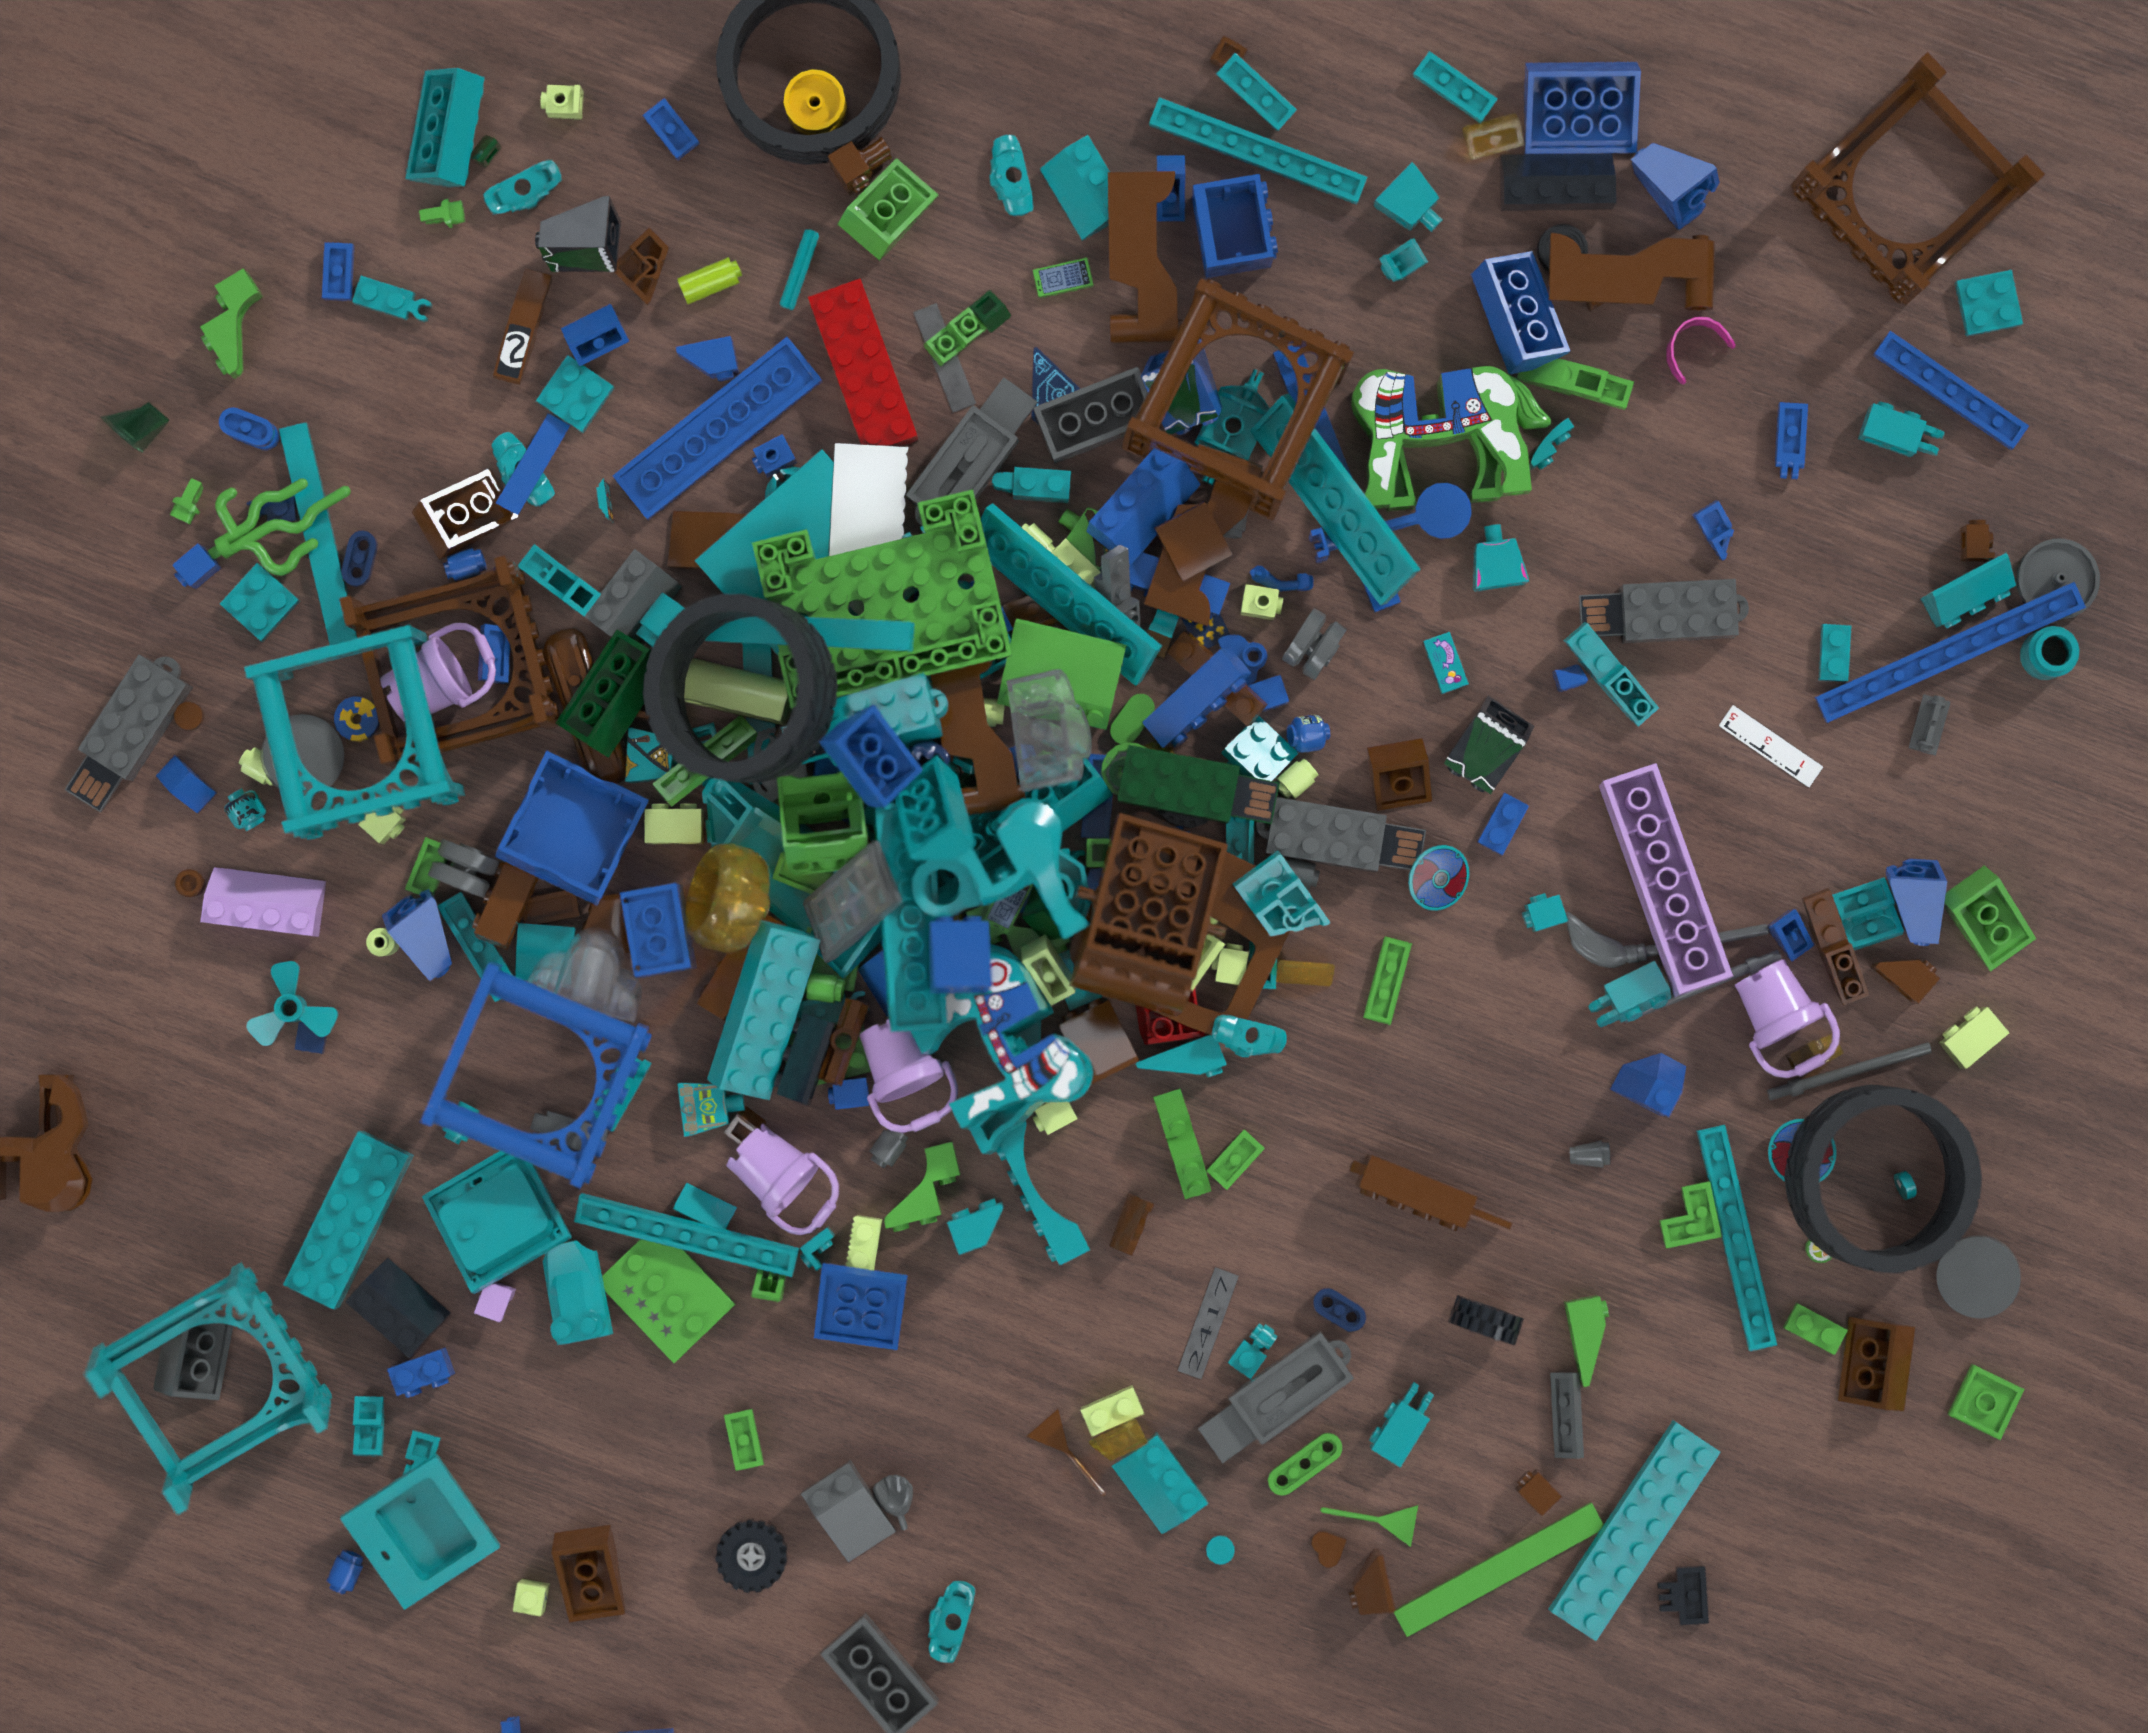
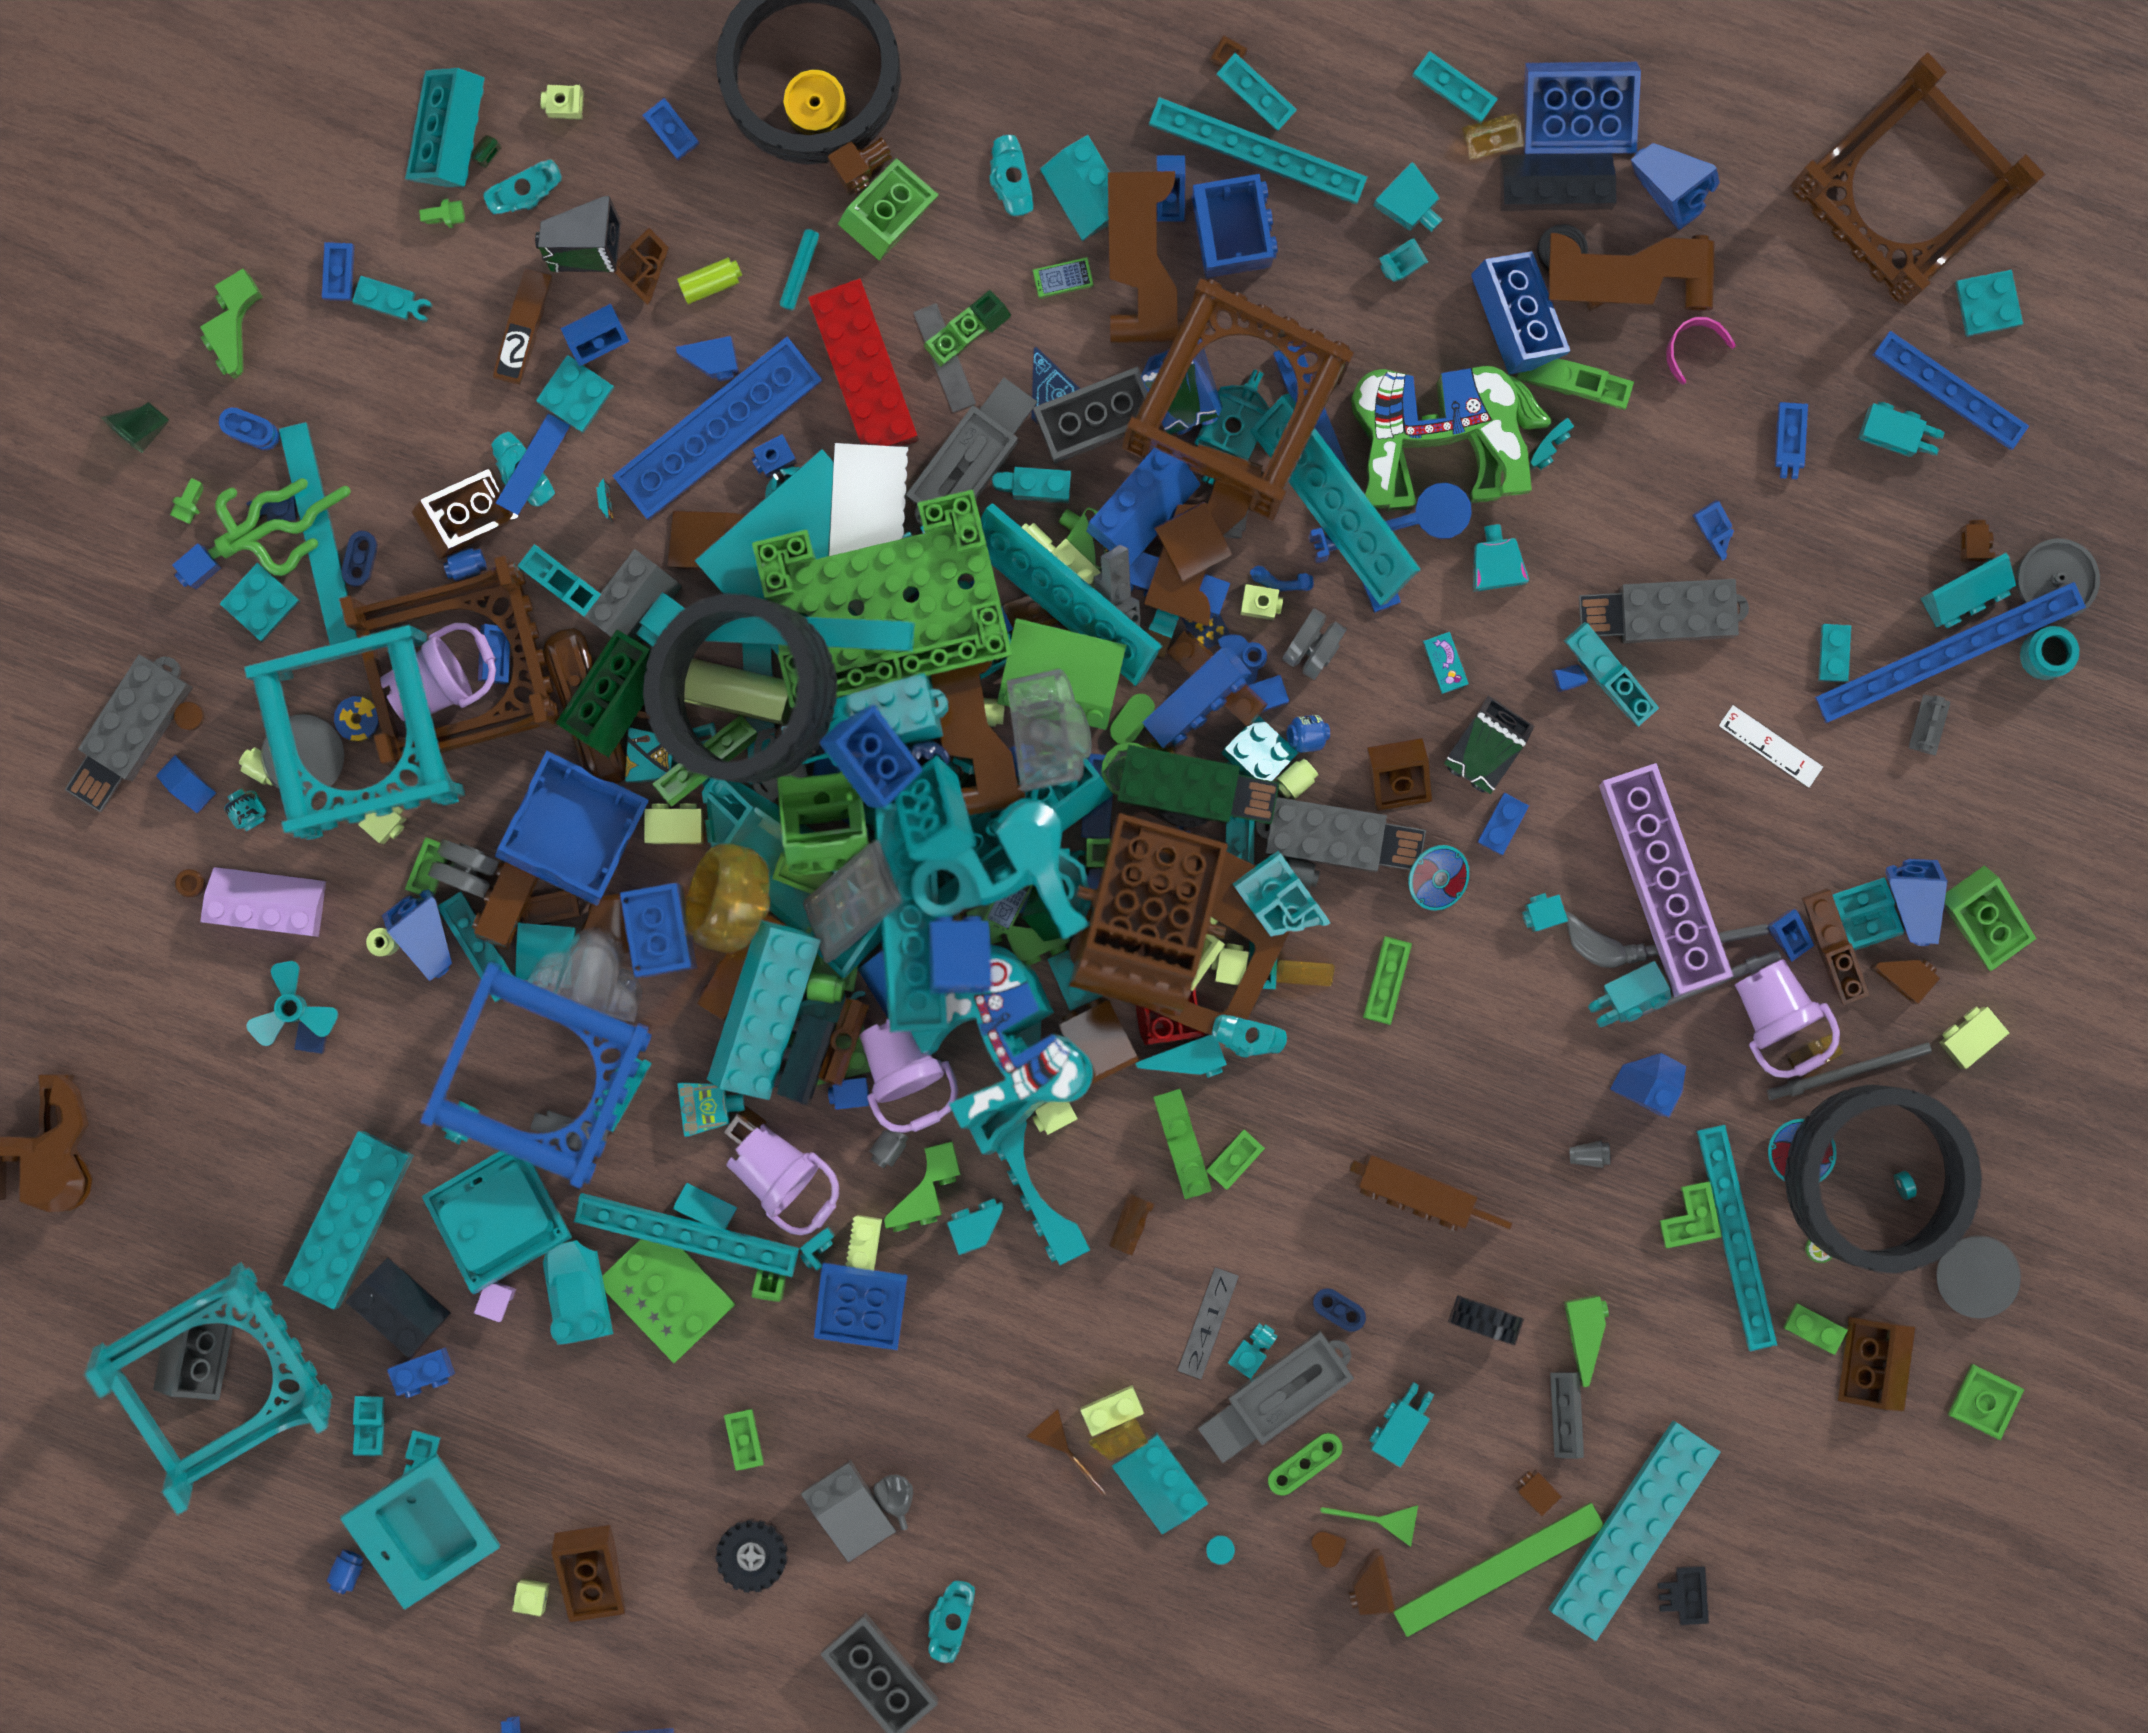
(1047, 969): yellowish green brick -> none

